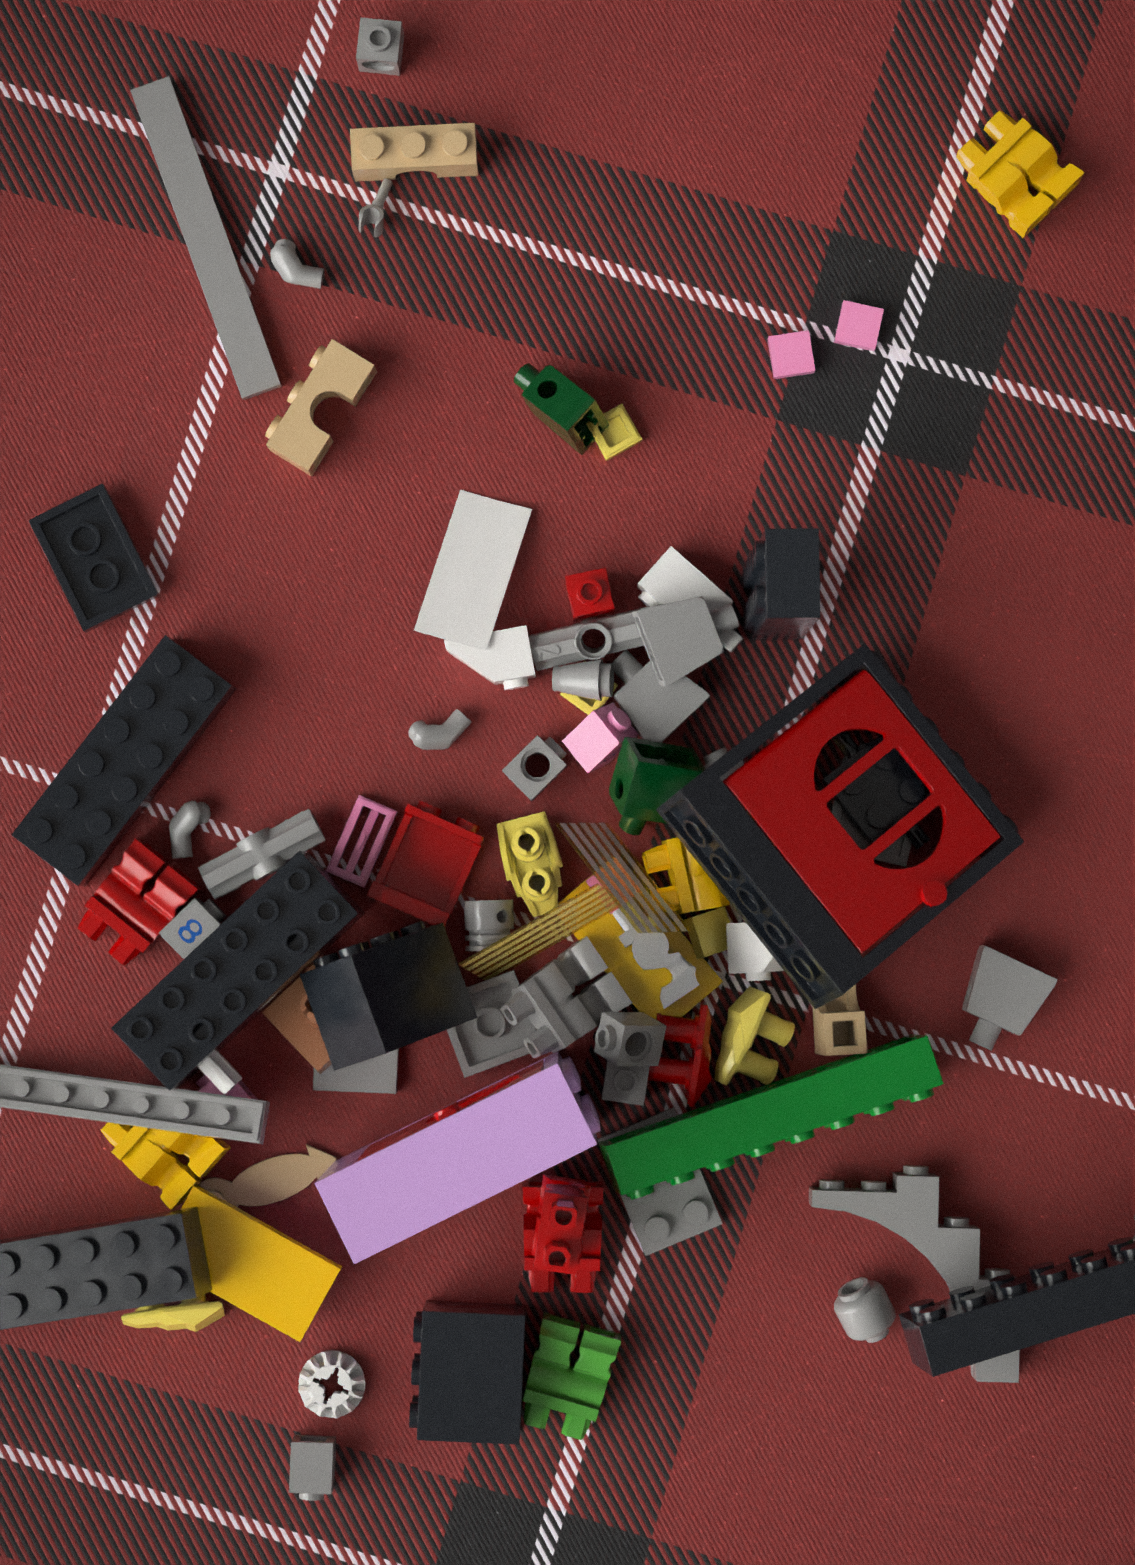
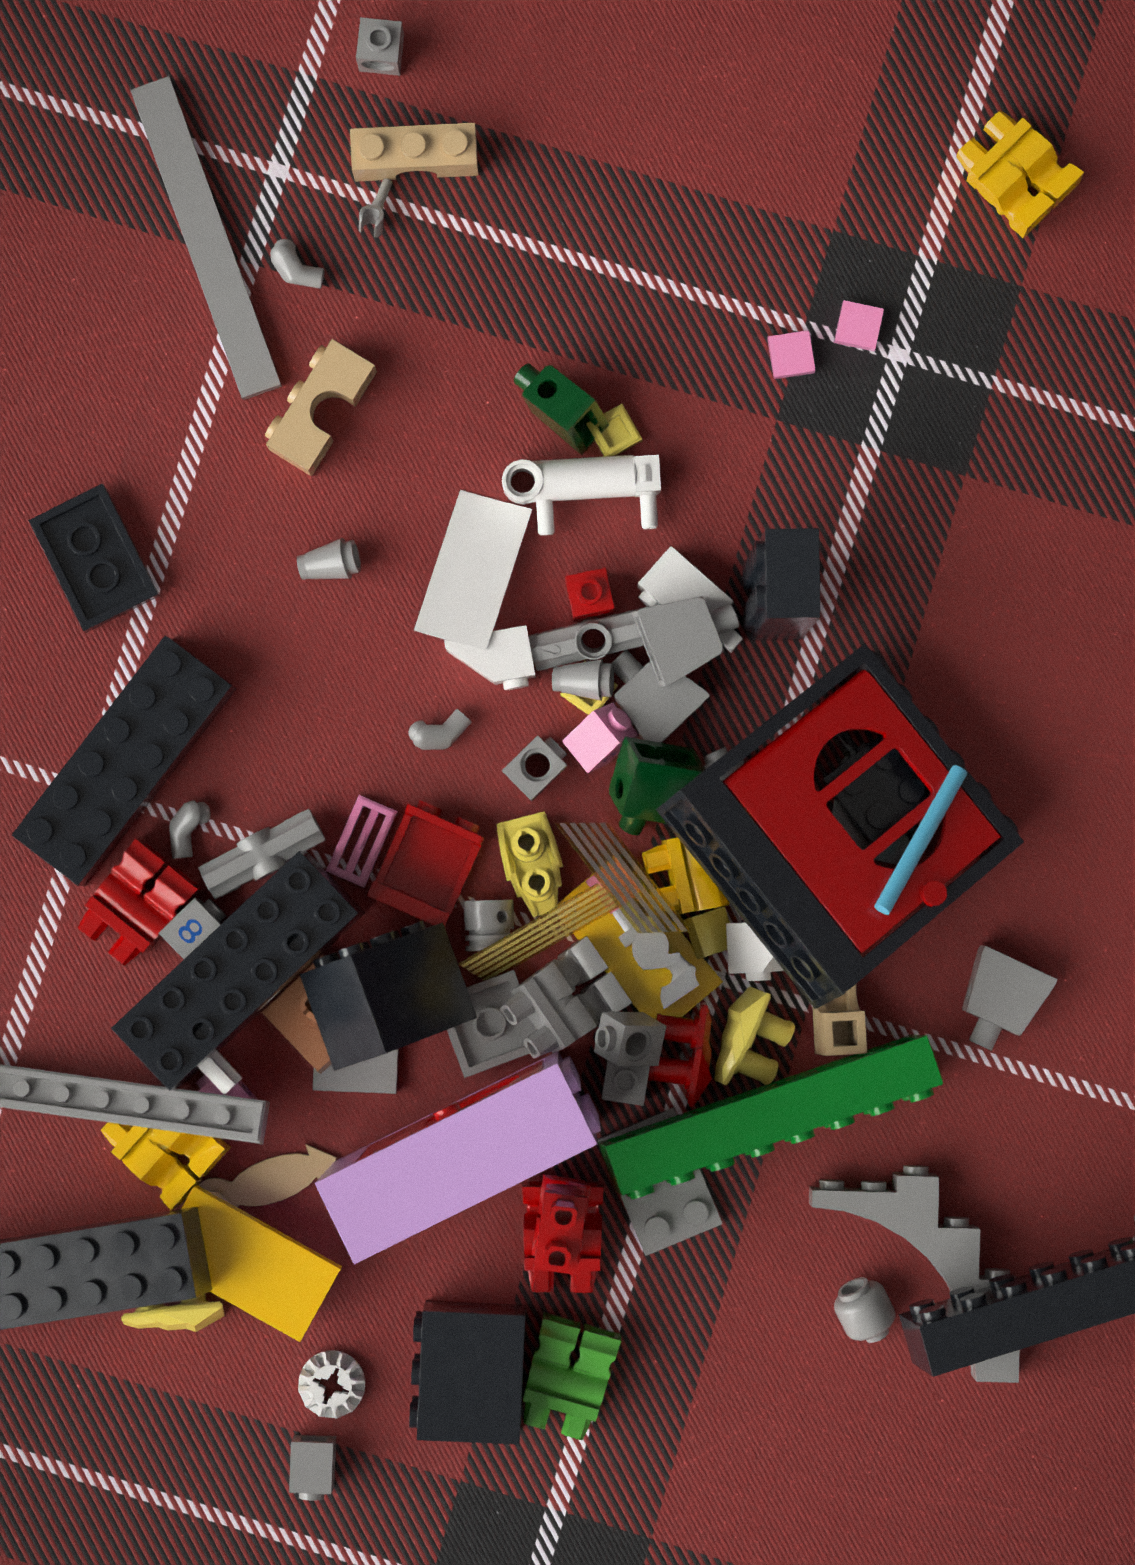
(330, 561): none -> light grey cone
(587, 480): none -> white piece
(920, 840): none -> medium azure bar

